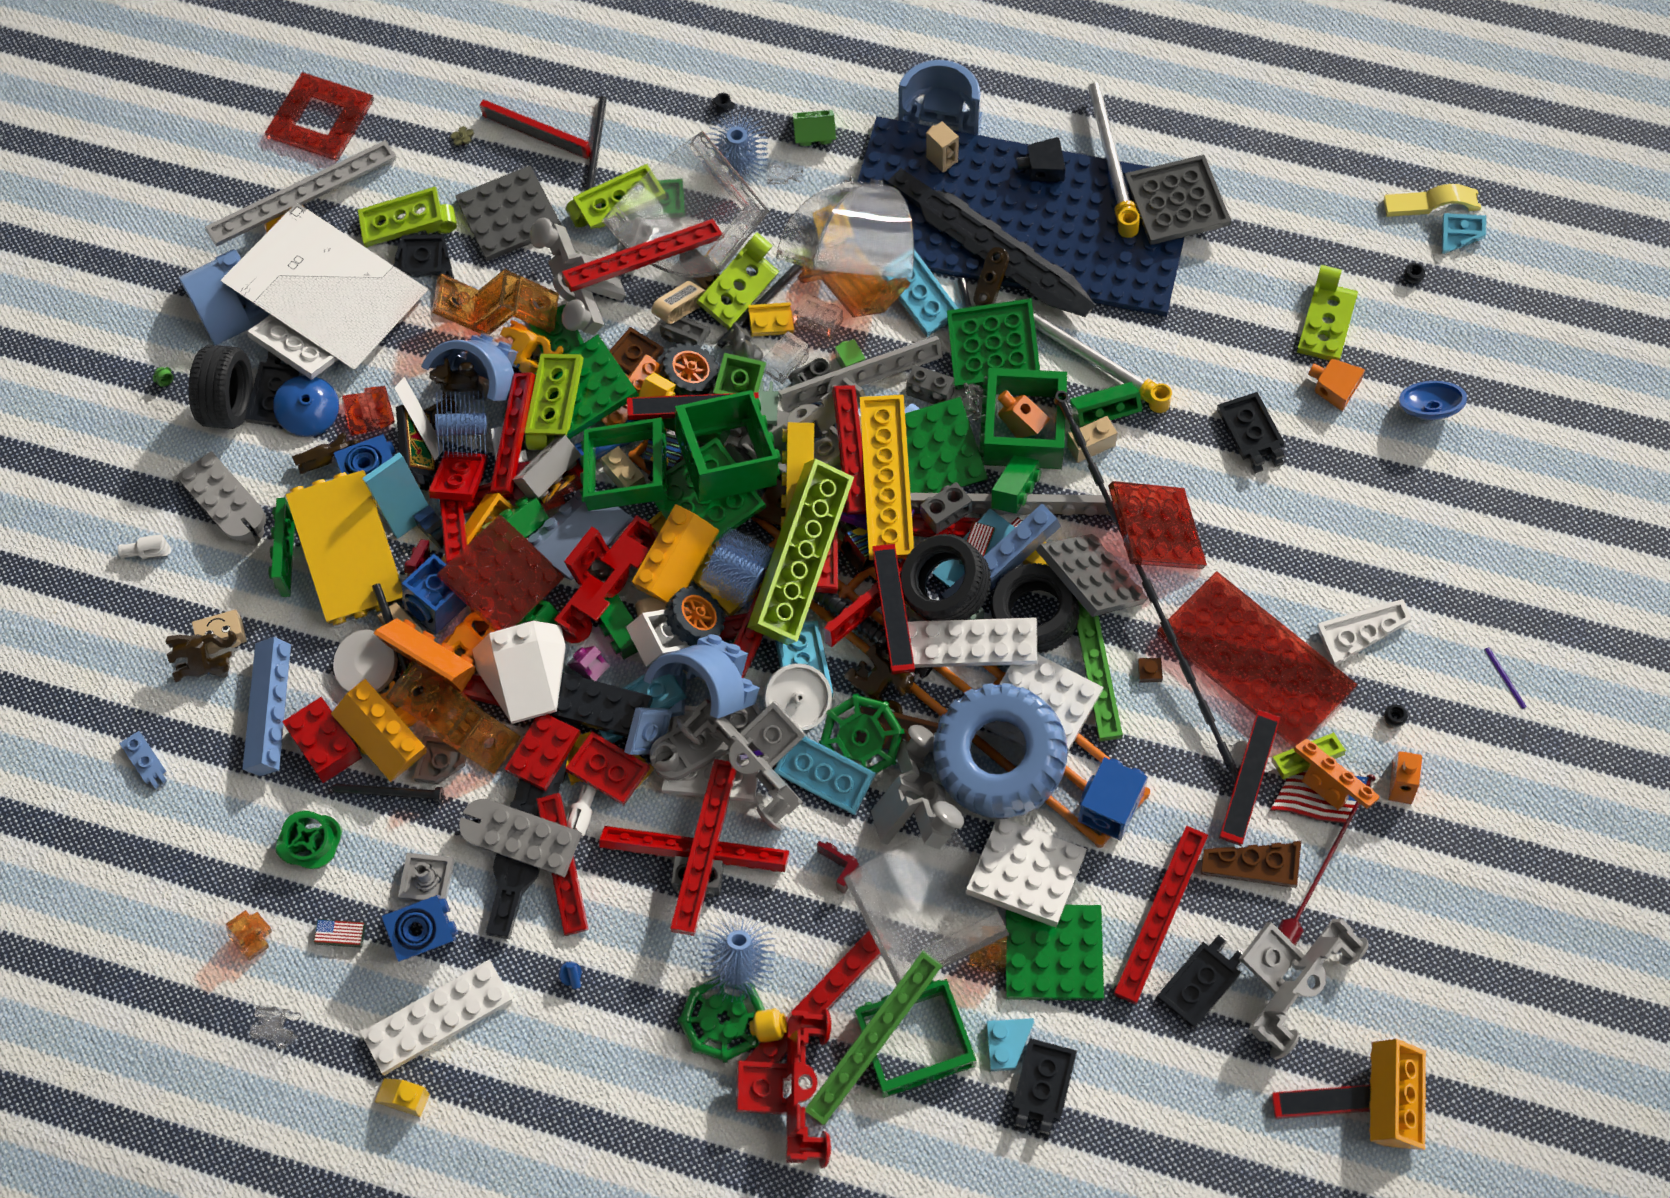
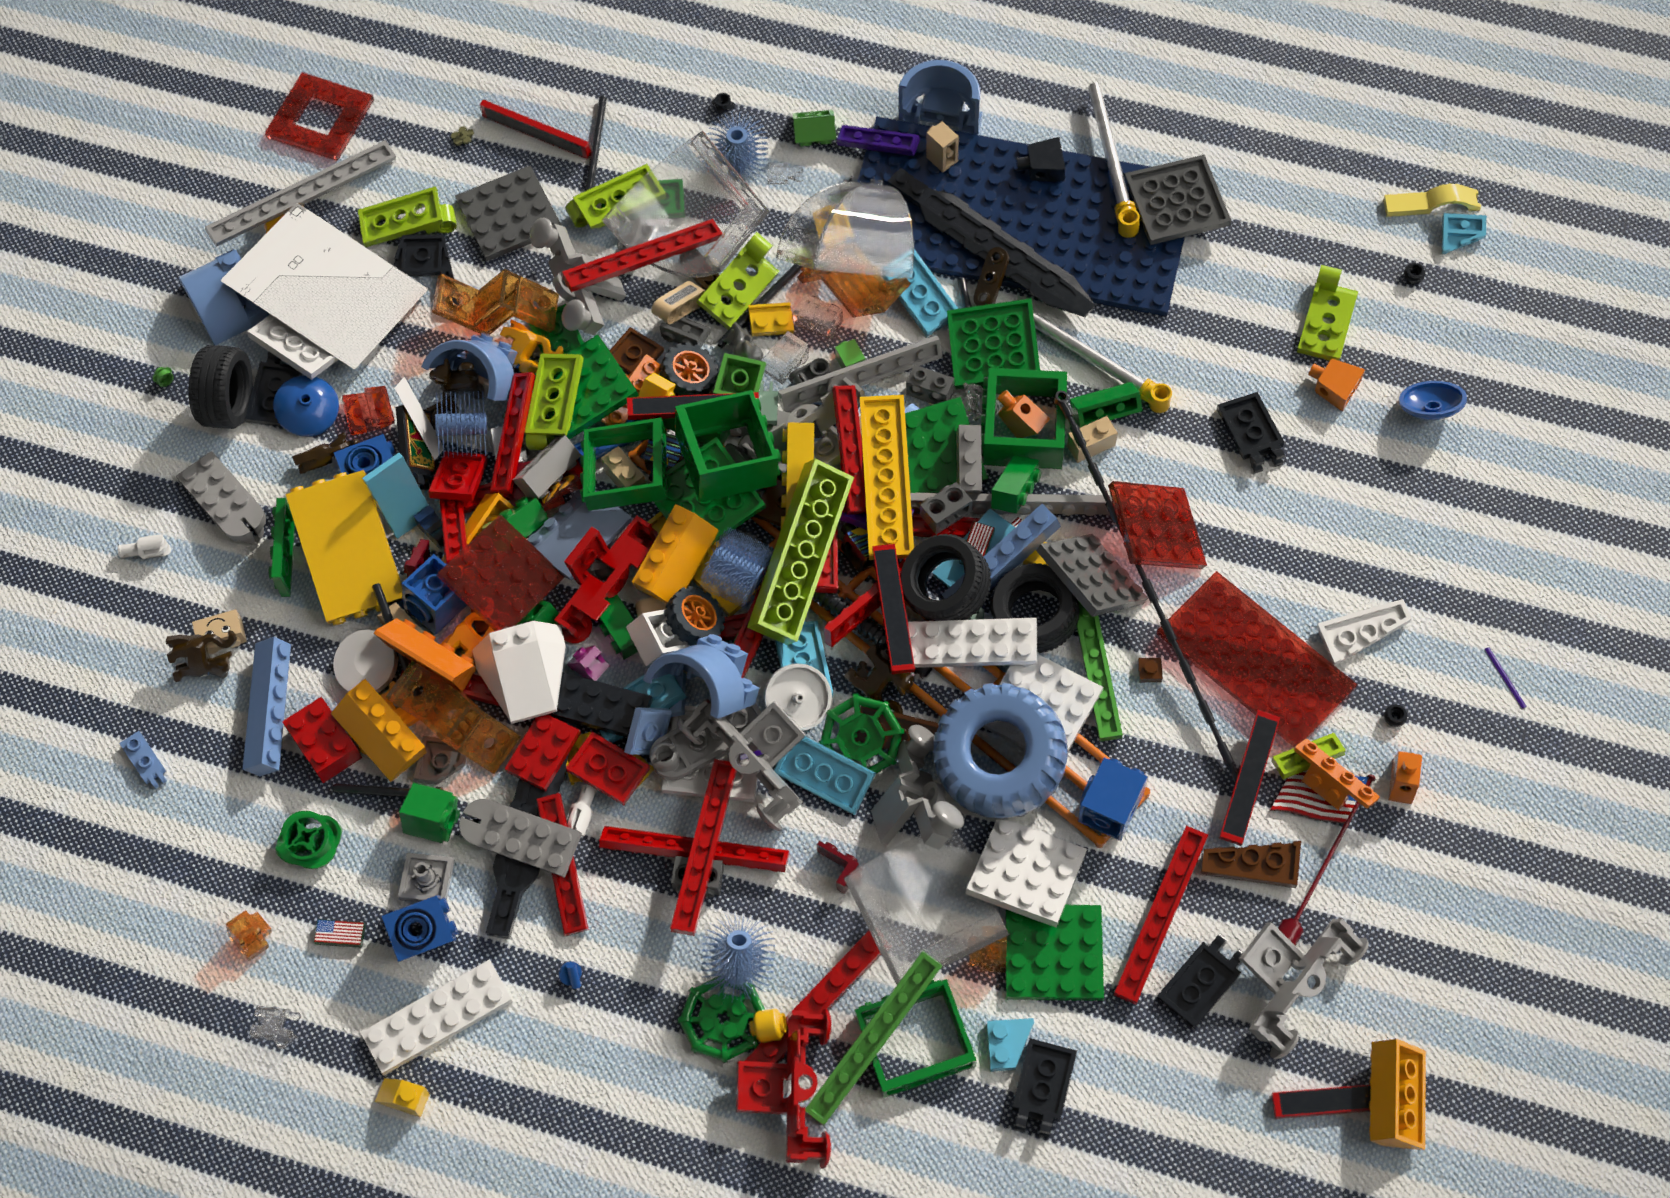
(429, 813): none -> green piece
(878, 140): none -> dark purple tile
(969, 458): none -> light grey brick

